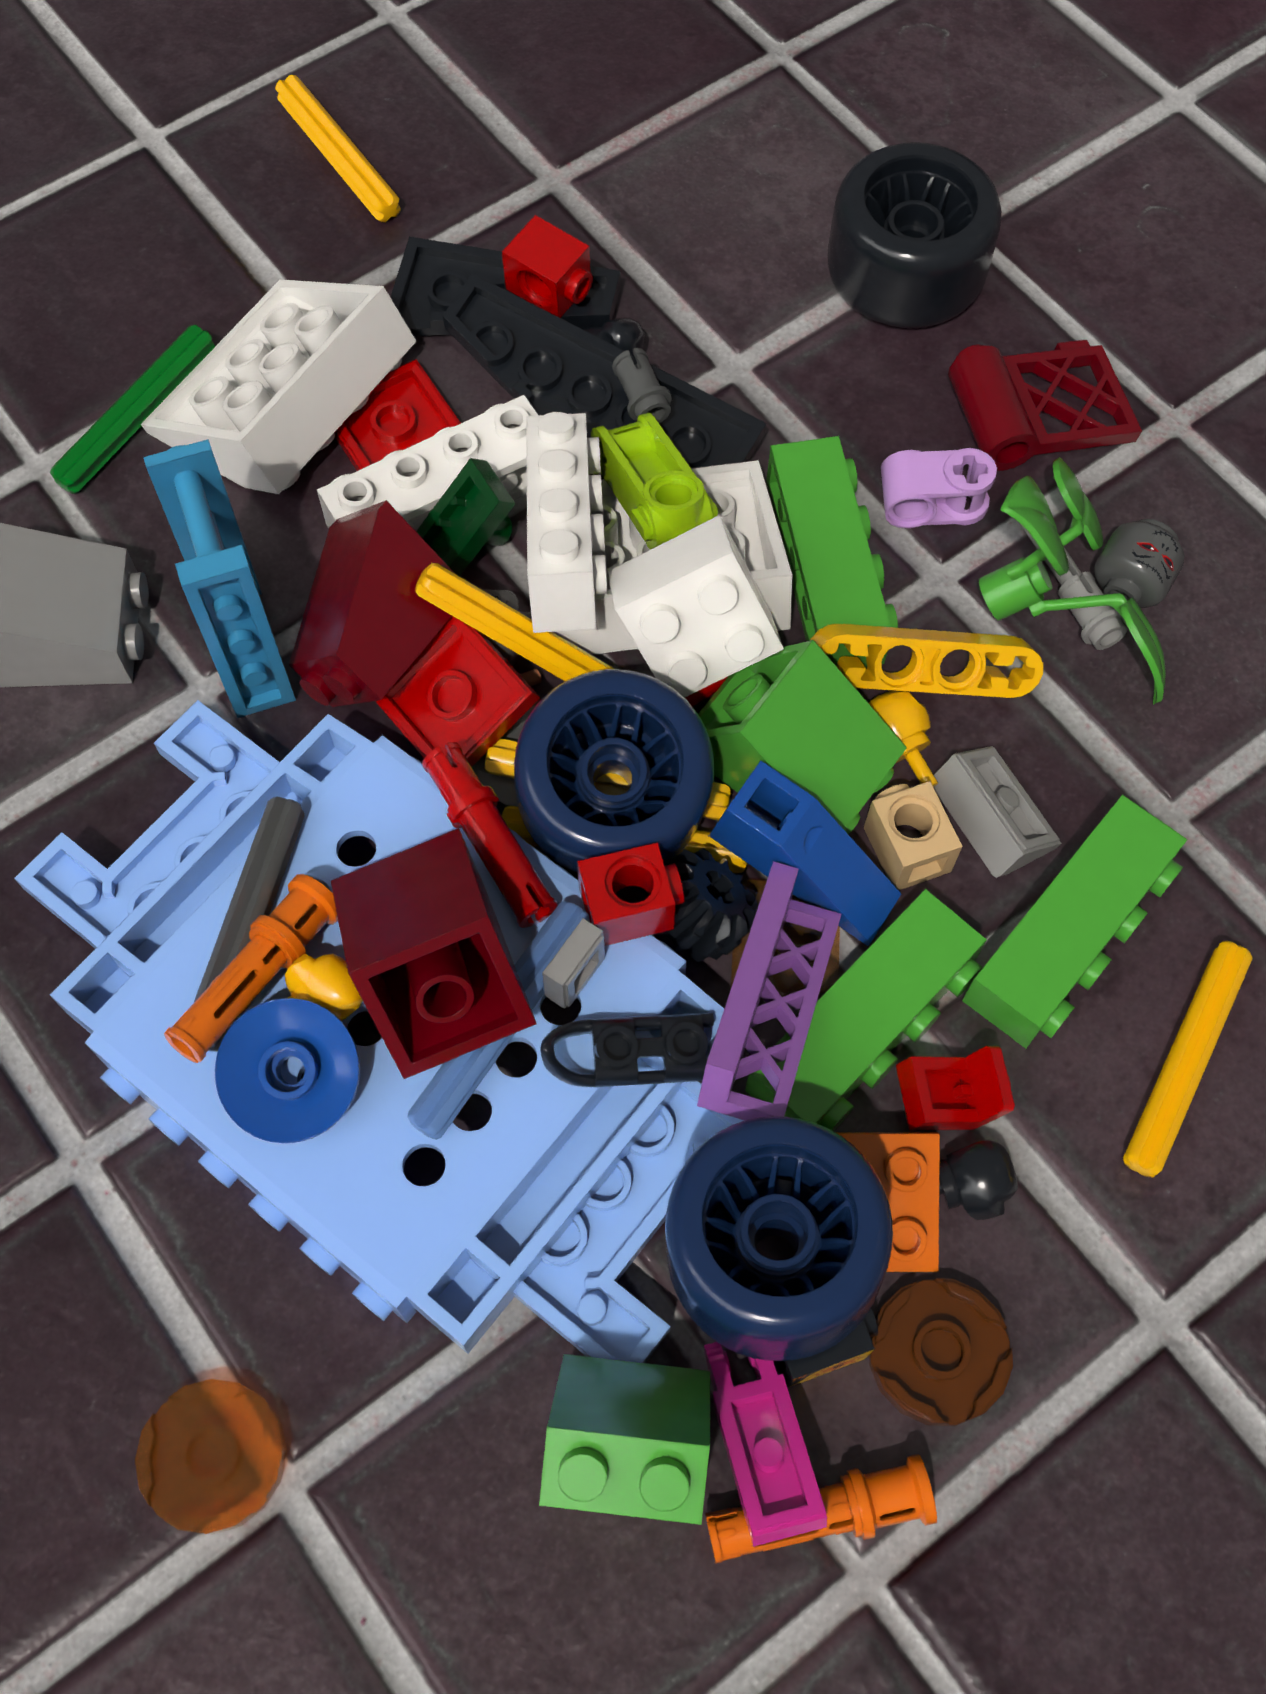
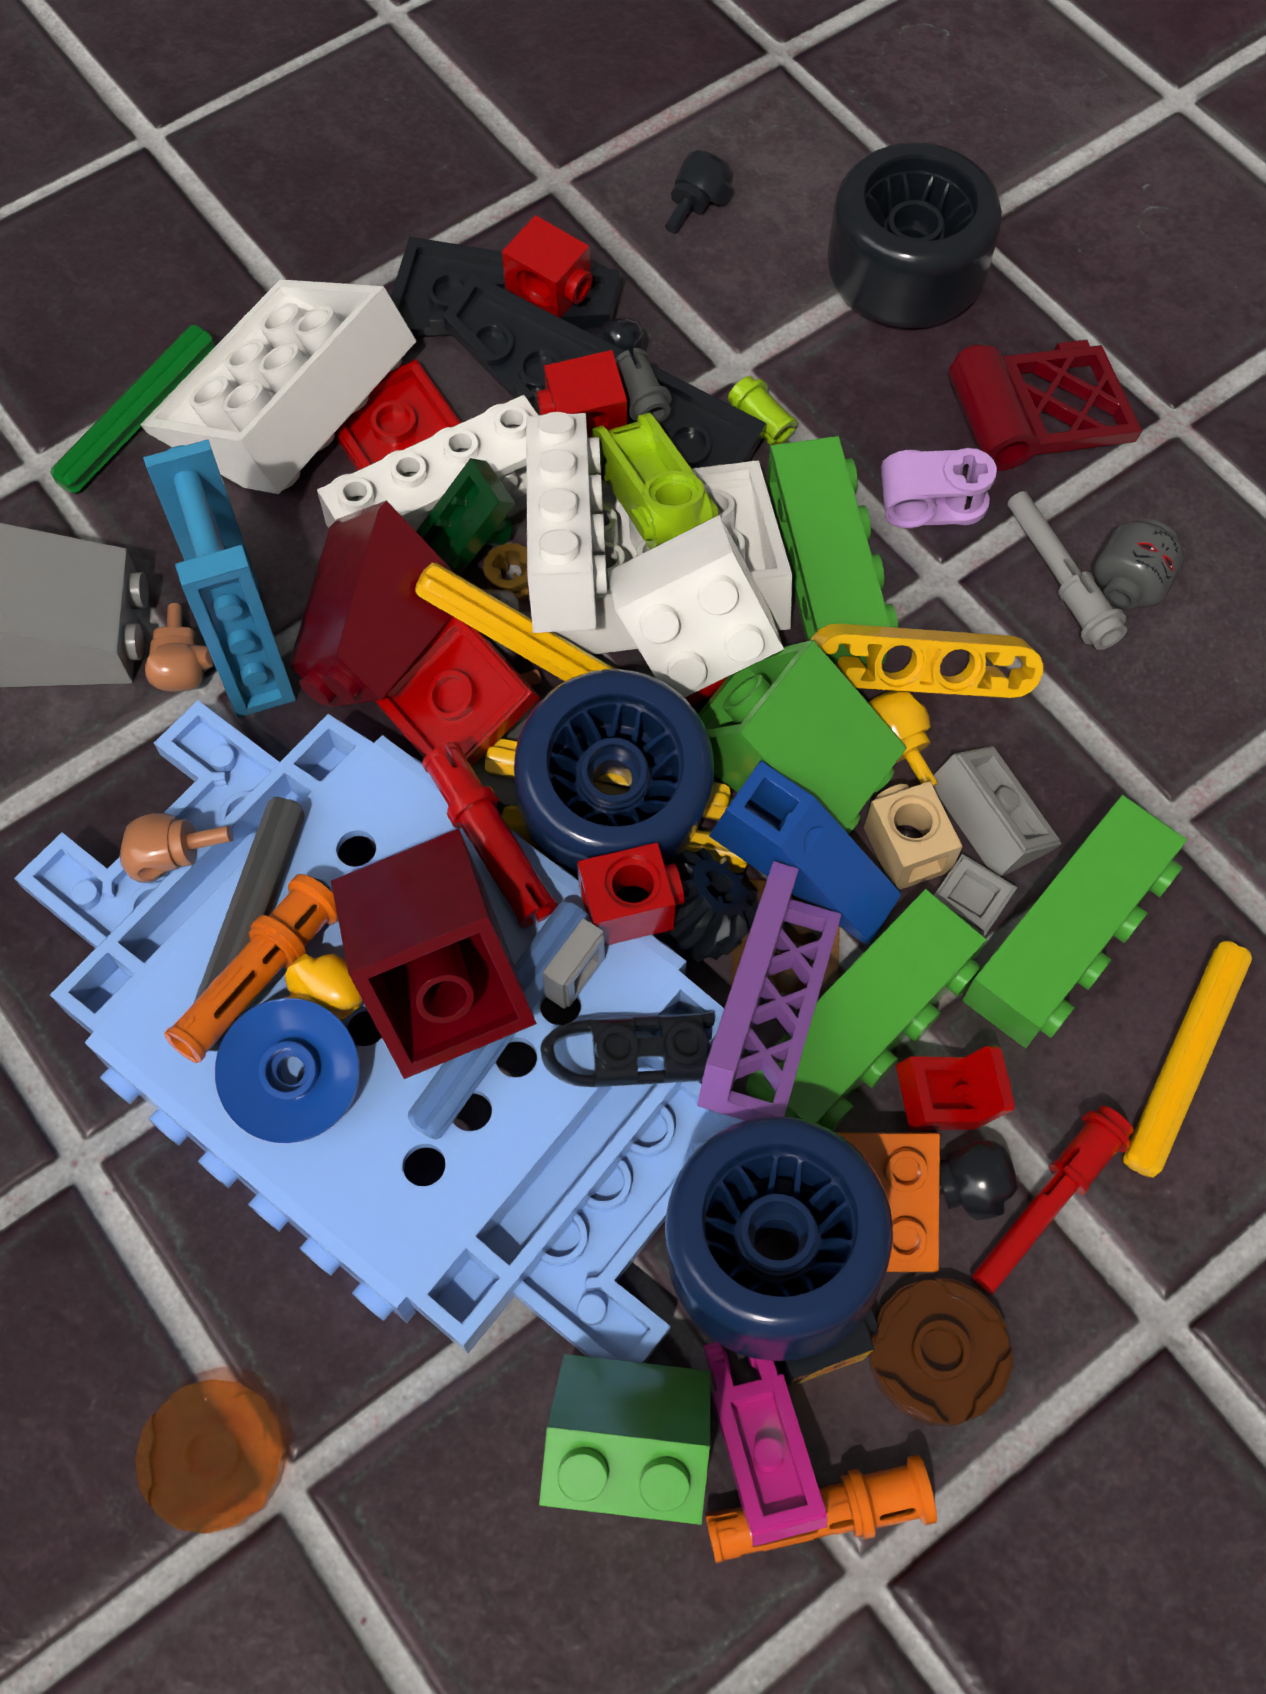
(164, 843): none -> nougat piece
(174, 657): none -> nougat piece
(338, 148): yellow axle -> none
(502, 557): none -> pearl gold bush
(585, 386): none -> red brick
(700, 181): none -> black piece
(753, 398): none -> lime pin
(975, 894): none -> light grey tile
(1026, 579): bright green plant -> none
(1072, 1172): none -> red pin

